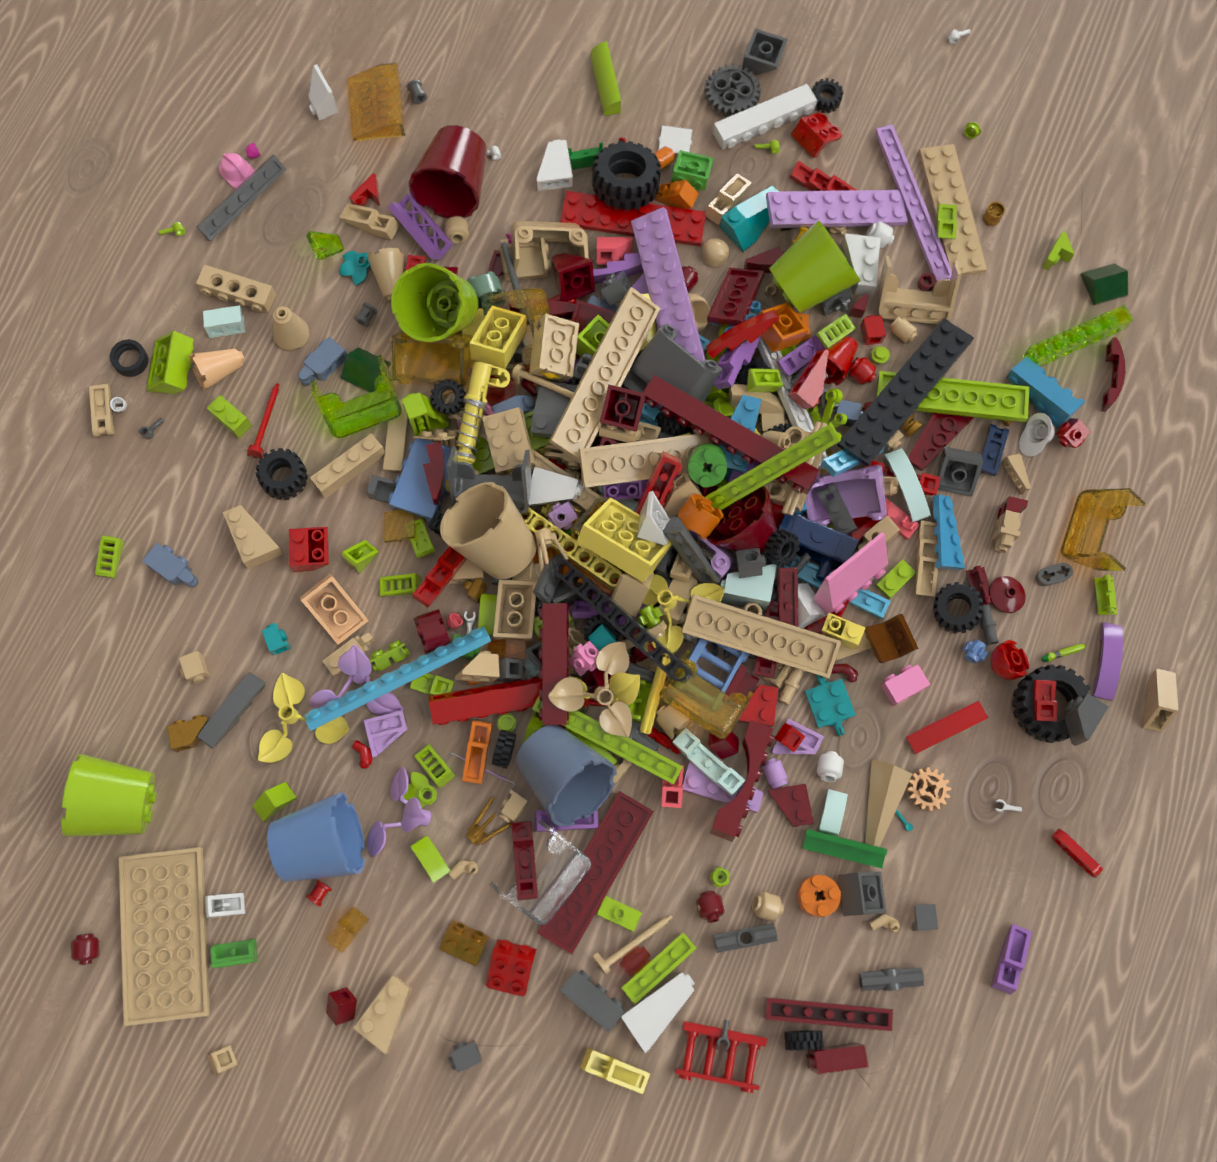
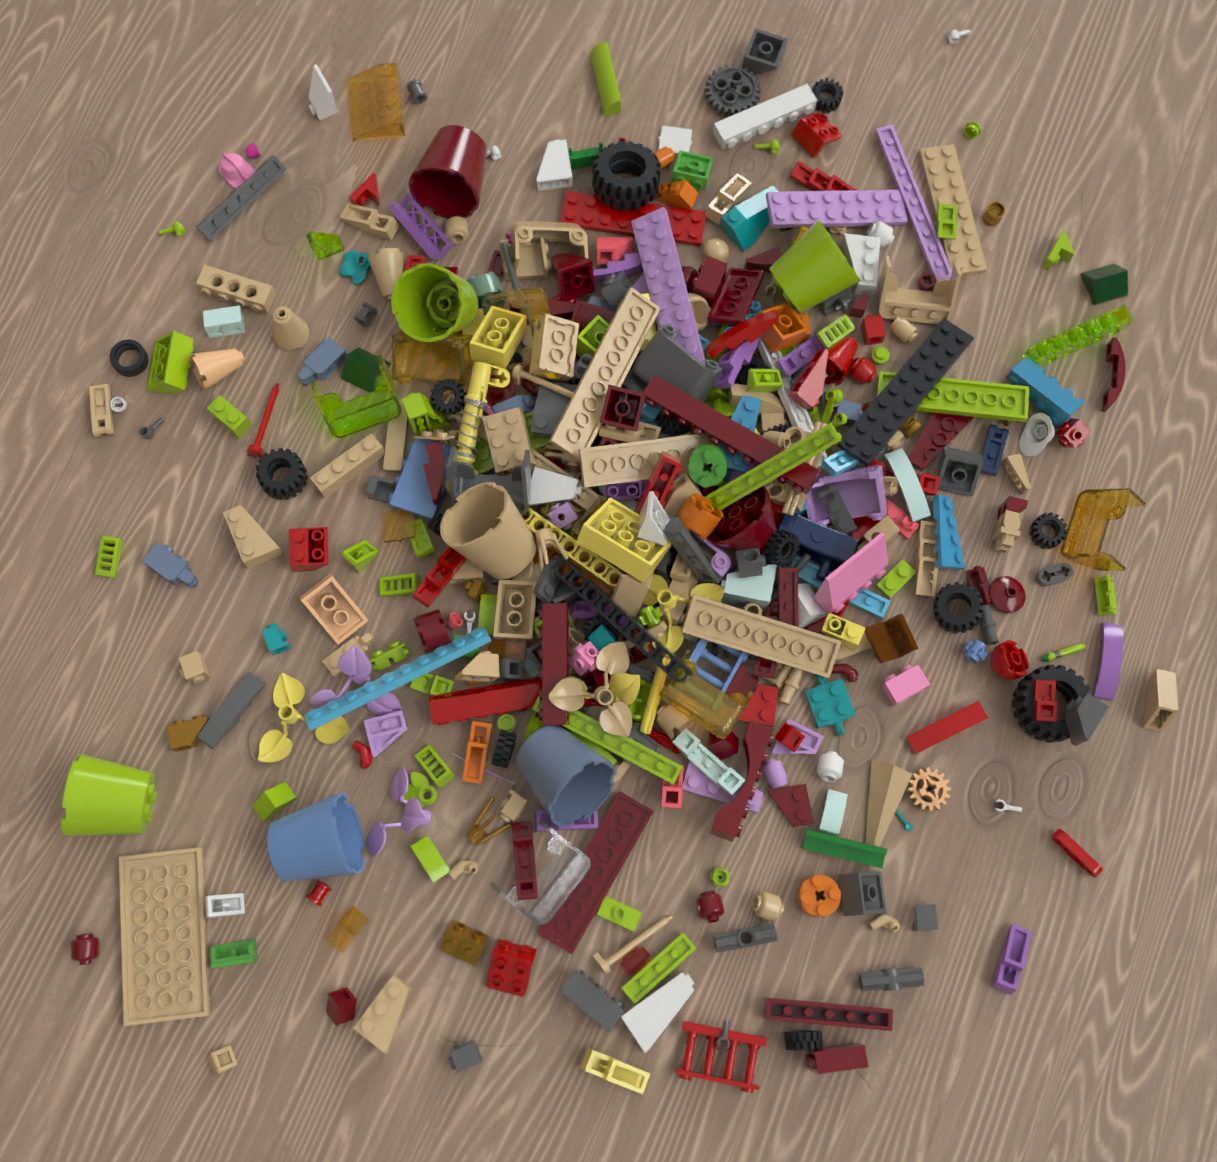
(709, 279): none -> dark red brick
(1059, 527): none -> black tyre

